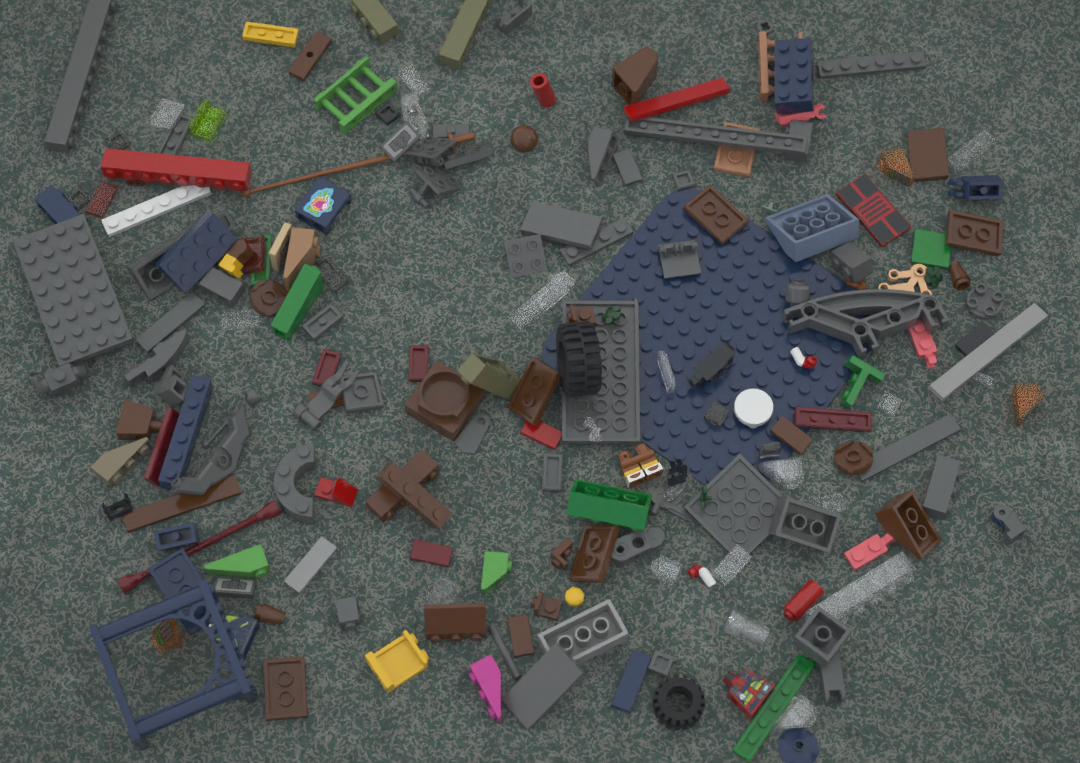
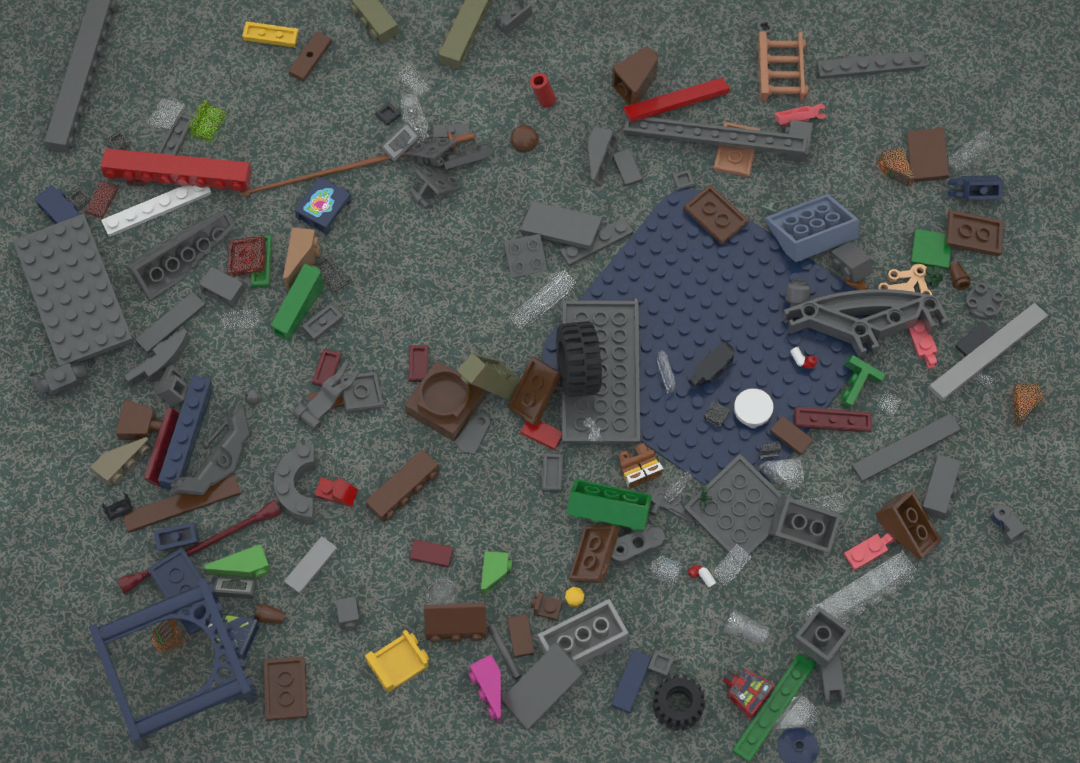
(196, 251): dark blue brick -> none
(236, 258): leg -> none
(267, 297): reddish brown tile -> none
(280, 247): tan tile -> none
(360, 111): bright green fence -> none
(413, 495): reddish brown brick -> none
(564, 550): reddish brown bracket -> none
(581, 314): reddish brown bracket -> none
(611, 315): dark green plant -> none
(675, 472): black piece -> none
(679, 259): dark grey hinge -> none
(794, 76): dark blue brick -> none
(803, 600): red brick -> none
(853, 458): reddish brown tile -> none
(873, 210): black tile -> none

